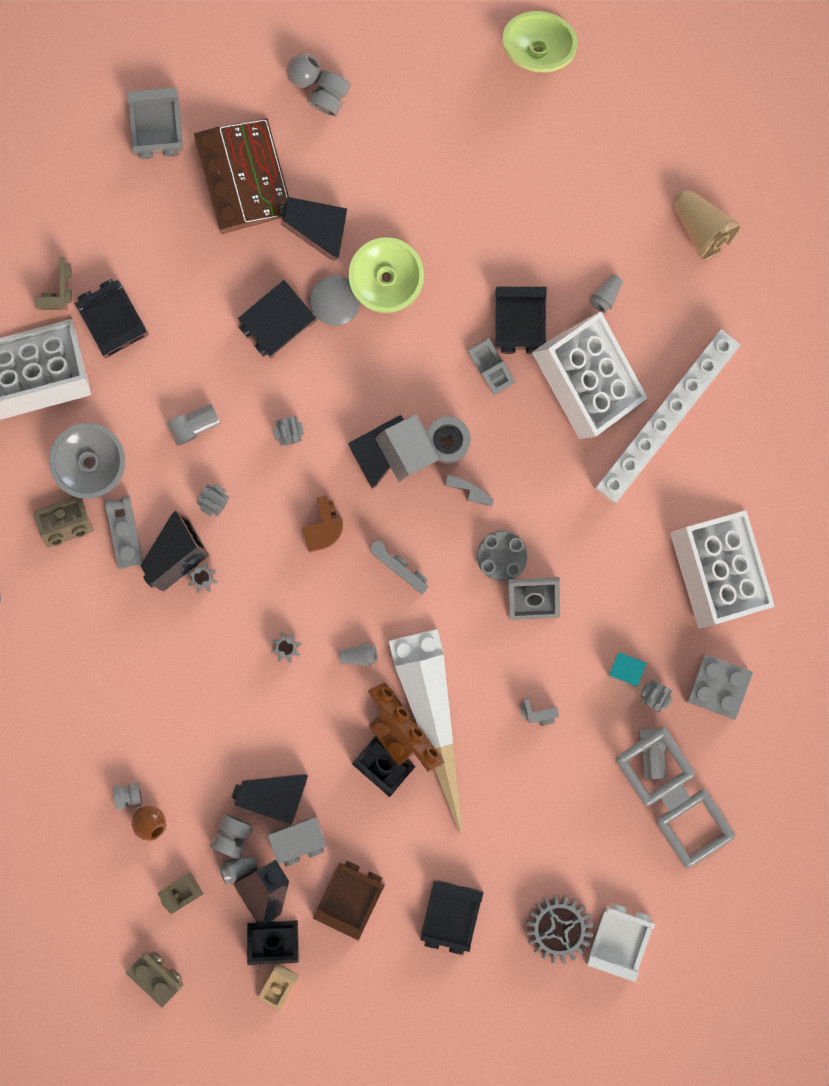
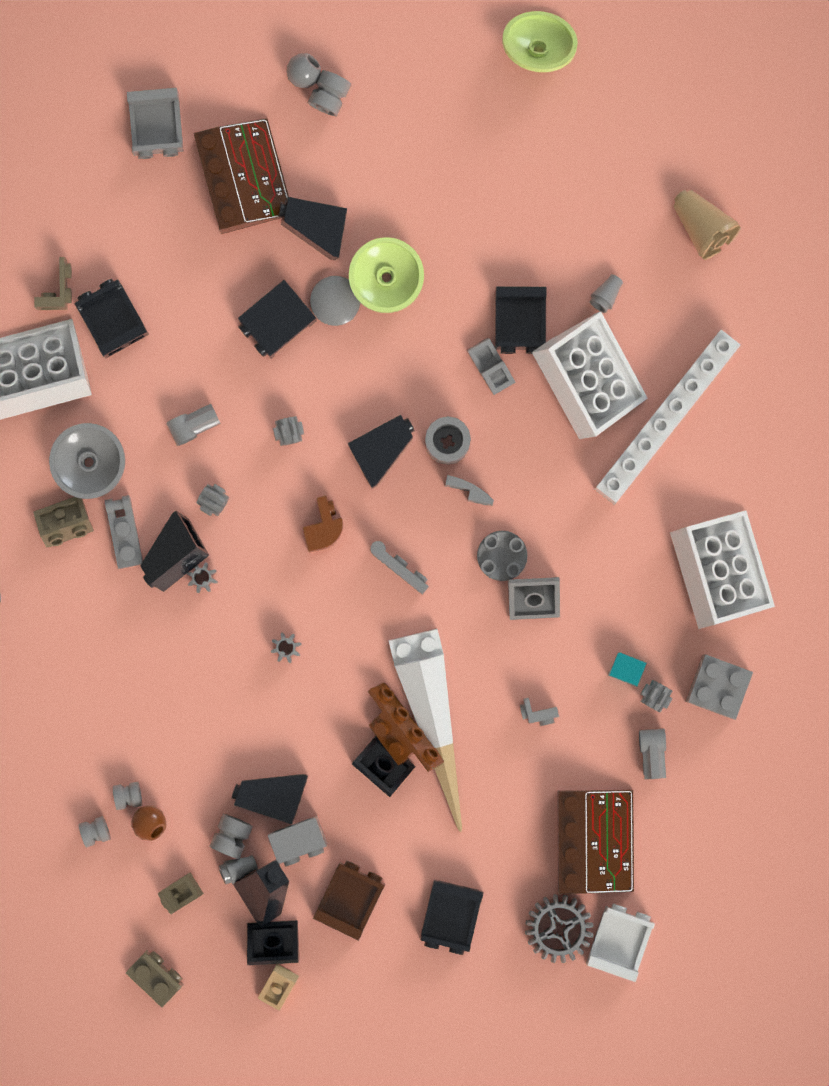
(95, 831): none -> light grey wheel
(361, 654): light grey cone -> none
(407, 448): light grey slope -> none
(595, 841): none -> reddish brown slope
(675, 797): light grey bar -> none

